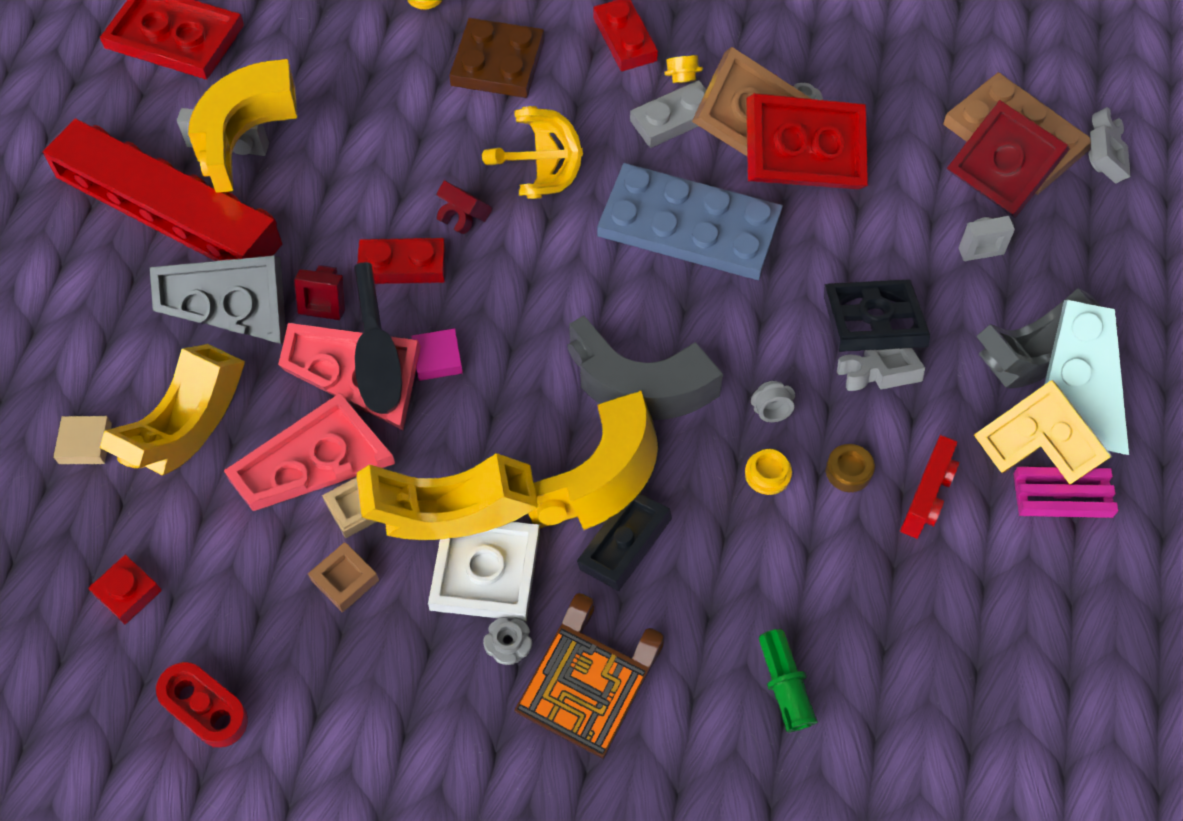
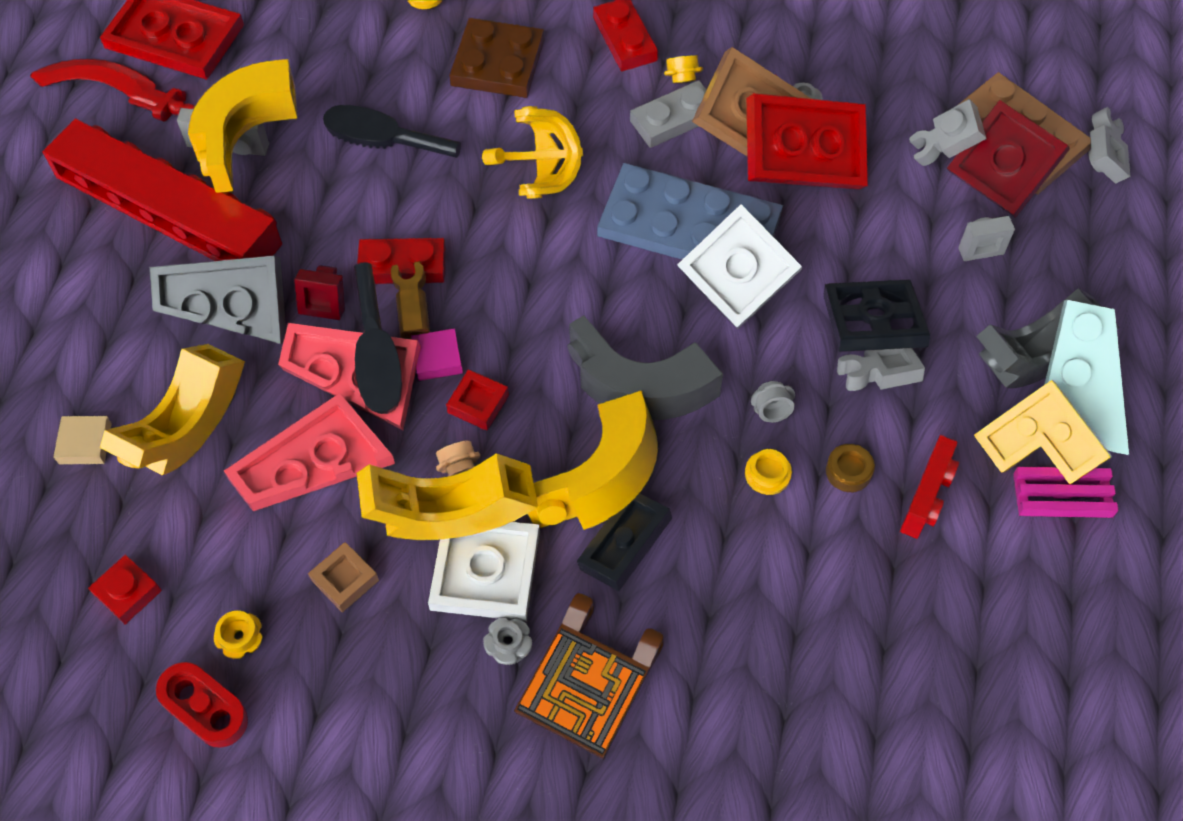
(130, 82): none -> red sword
(231, 624): none -> yellow plate
(345, 508): tan tile -> none
(377, 129): none -> black piece
(411, 302): none -> pearl gold bar
(456, 458): none -> light nougat plate
(463, 204): dark red tile -> none
(477, 400): none -> red plate
(739, 266): none -> white plate
(787, 682): green axle -> none
(952, 134): none -> light grey plate

